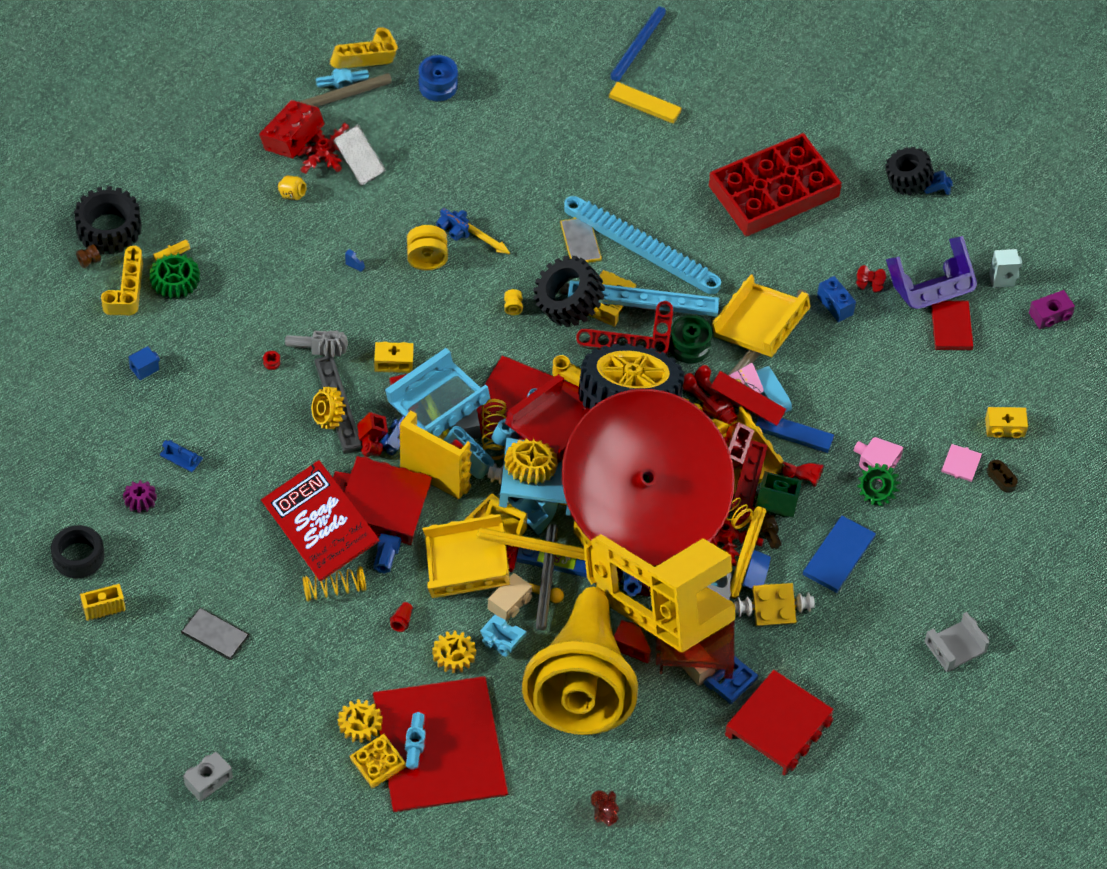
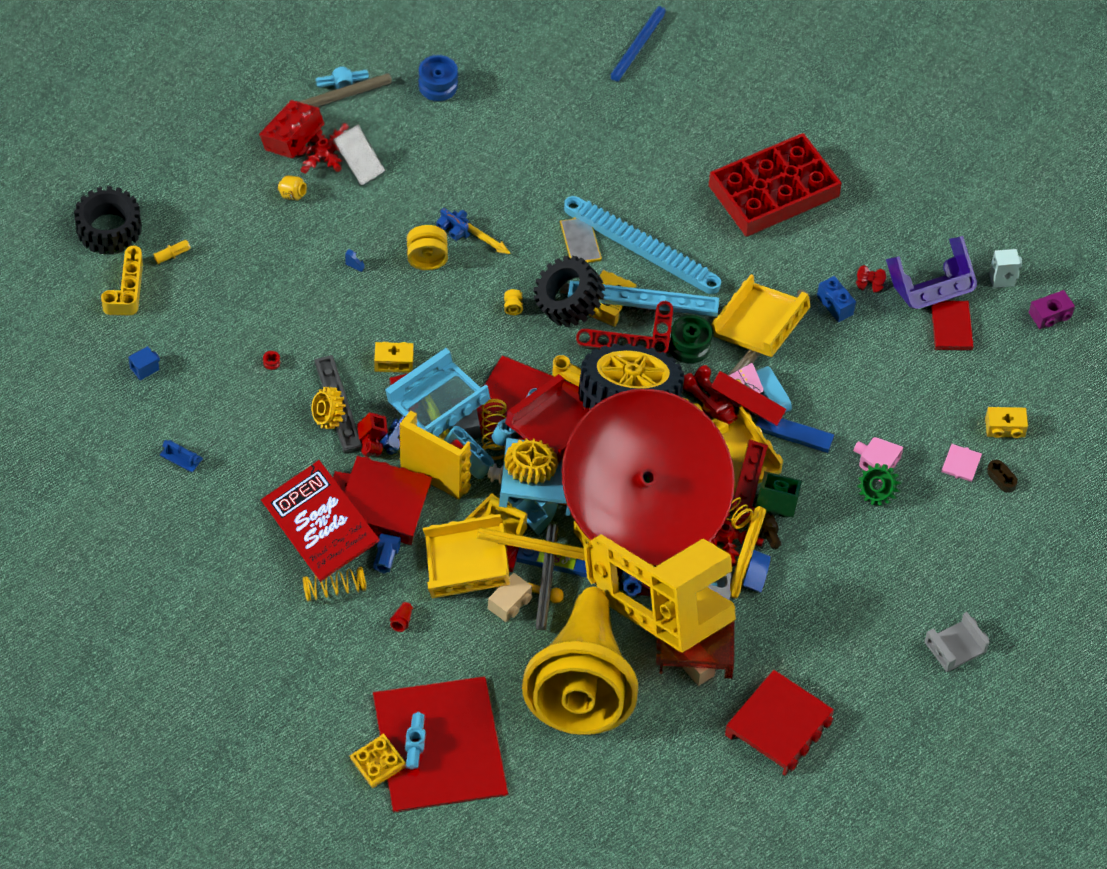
(78, 568): black tyre -> none
(88, 256): reddish brown wheel -> none
(102, 602): yellow brick -> none
(140, 496): magenta gear -> none
(174, 280): green gear -> none
(204, 786): light grey brick -> none
(215, 633): flat silver piece -> none
(322, 342): light grey gear -> none
(359, 727): yellow gear -> none
(377, 52): yellow beam -> none
(455, 658): yellow gear -> none
(501, 635): medium azure cylinder -> none
(605, 807): clear red hips -> none
(632, 641): red slope -> none
(645, 102): yellow tile -> none
(732, 688): blue plate -> none
(738, 441): red brick -> none
(774, 604): yellow plate -> none
(809, 471): red animal -> none
(839, 554): blue tile -> none
(909, 171): black tyre -> none
(940, 182): blue bracket -> none

